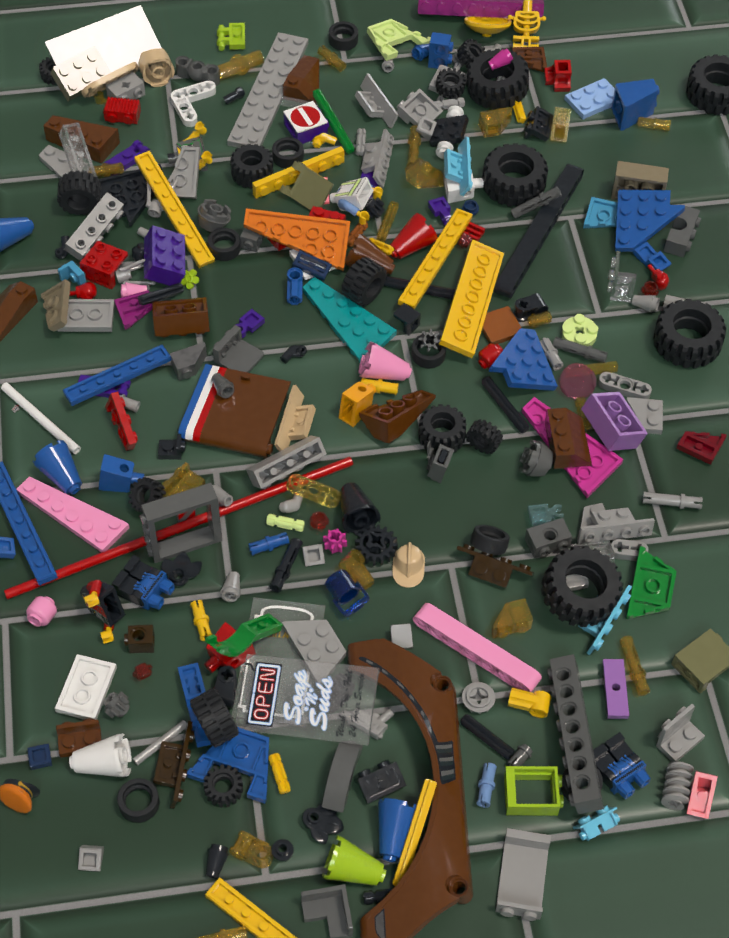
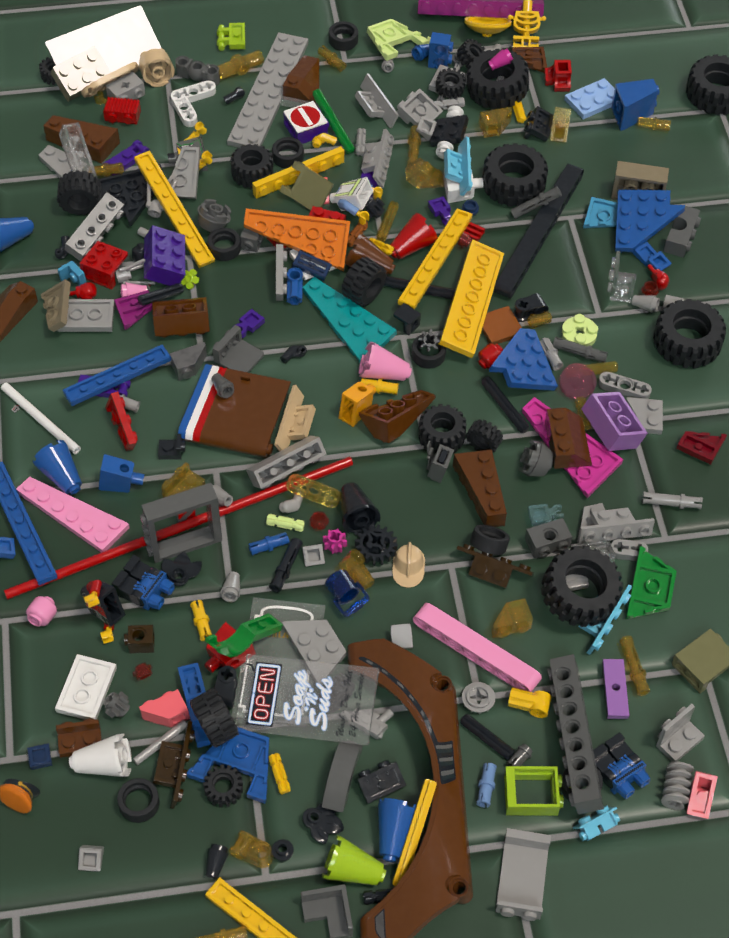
(141, 488): black tyre -> none
(166, 710): none -> coral slope
(281, 272): none -> light grey wing
(481, 481): none -> reddish brown wedge

